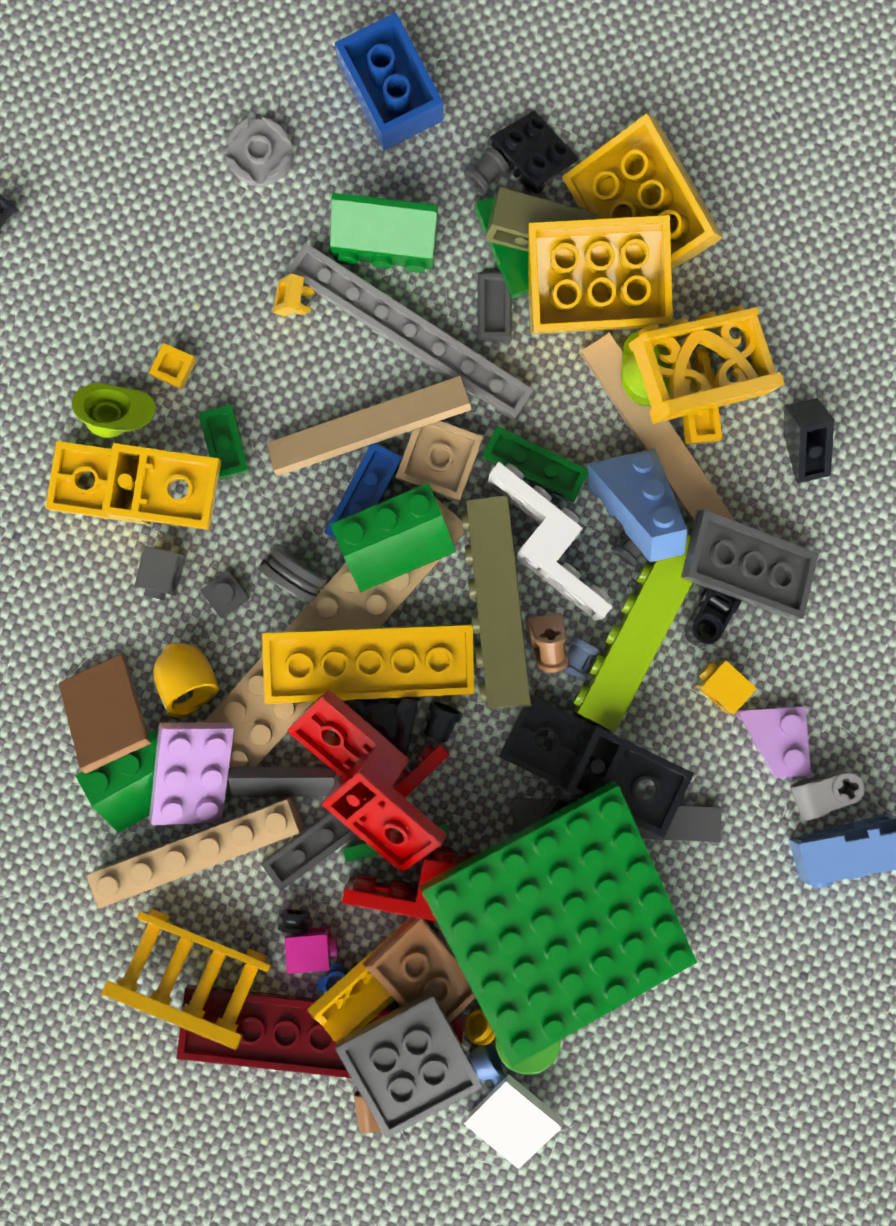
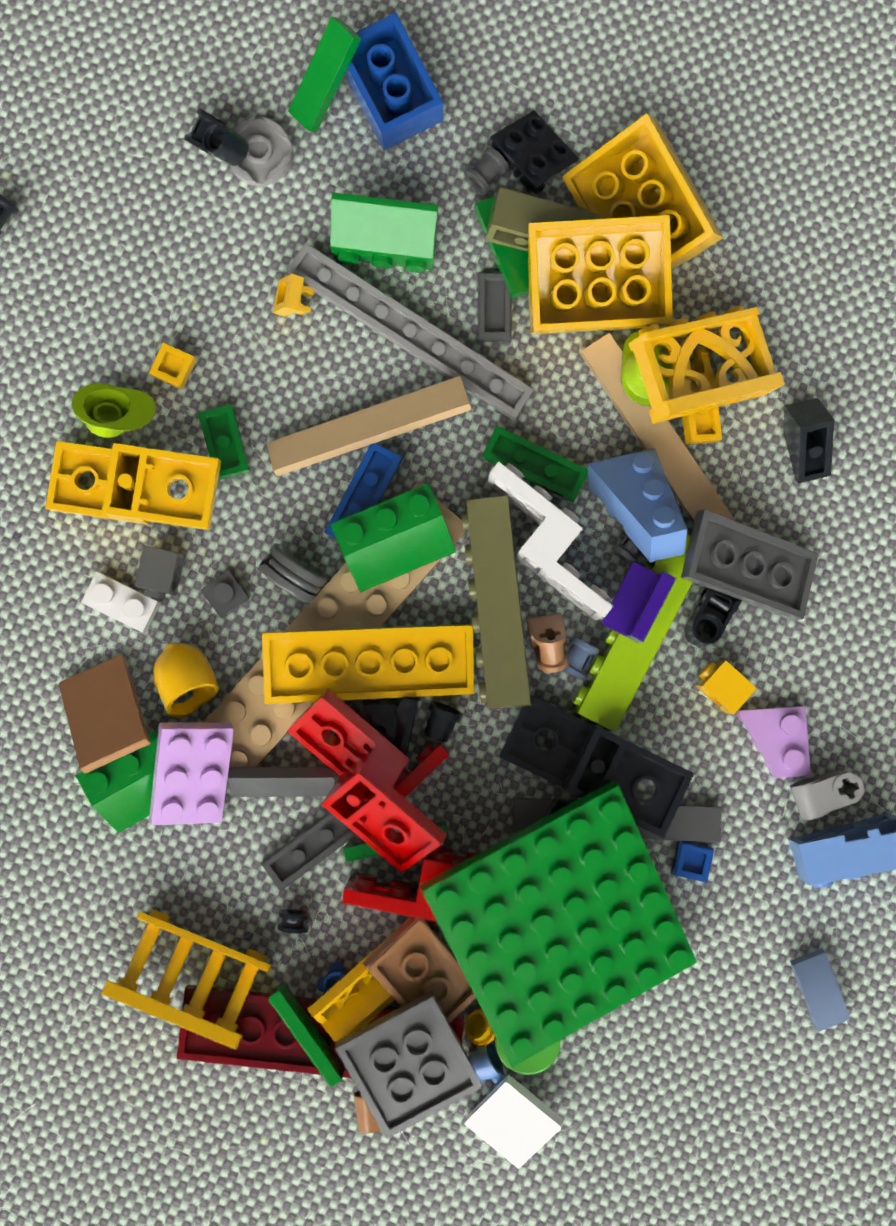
(120, 602): none -> white plate
(195, 852): tan brick -> none
(217, 139): none -> black piece
(307, 1034): none -> green tile
(310, 950): dark pink brick -> none
(324, 74): none -> green tile
(440, 457): tan plate -> none
(638, 602): none -> dark purple panel
(692, 861): none -> blue tile
(820, 990): none -> sand blue slope

